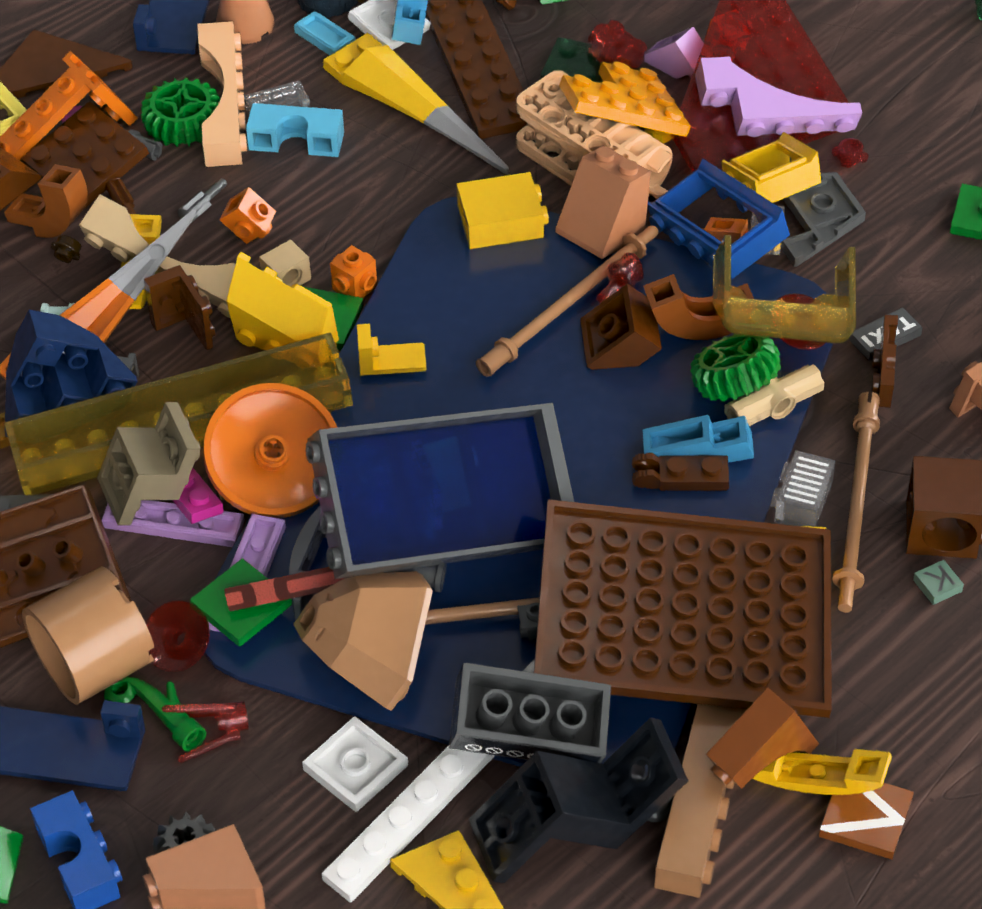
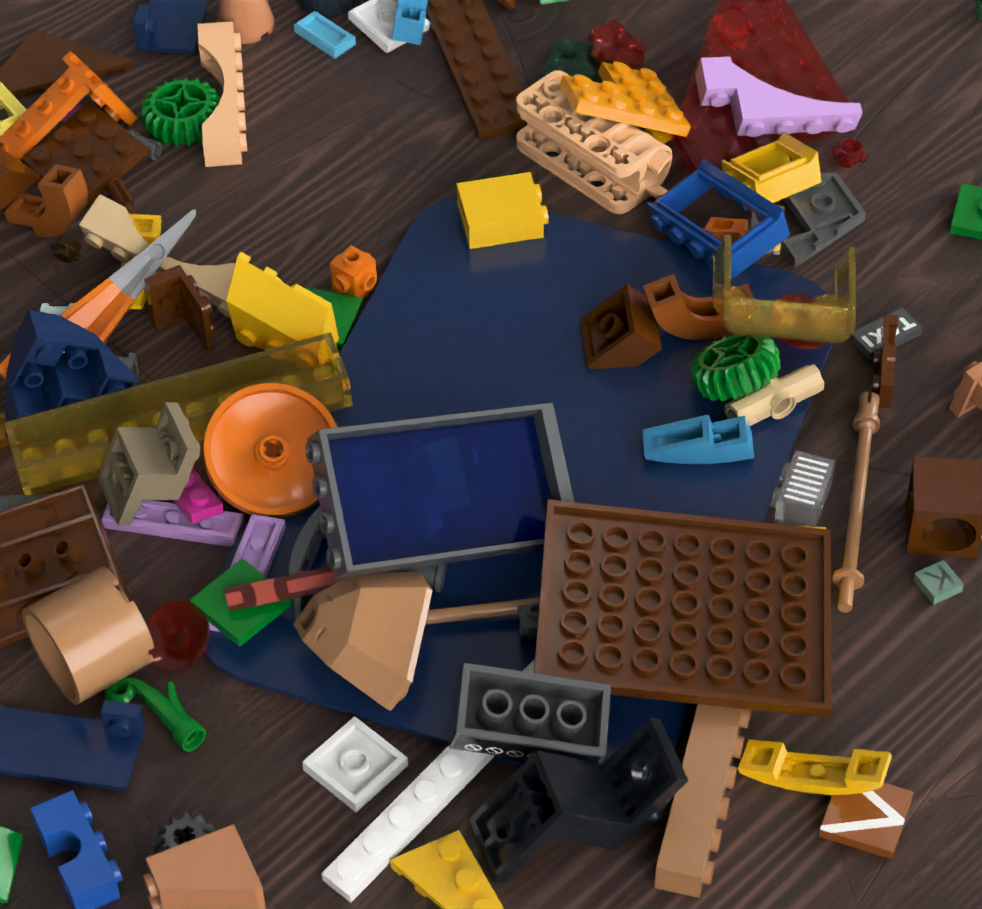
(201, 201): axle -> none
(229, 717): clear red plant -> none
(248, 216): orange brick -> none
(273, 124): medium azure arch -> none
(288, 94): clear tile -> none
(289, 263): tan brick -> none
(387, 78): yellow plate -> none
(388, 358): yellow bracket -> none
(507, 349): medium nougat bar -> none
(605, 202): nougat slope -> none
(622, 272): clear red piece -> none
(676, 54): lavender slope -> none
(681, 472): reddish brown hinge -> none
(759, 738): dark orange arch -> none

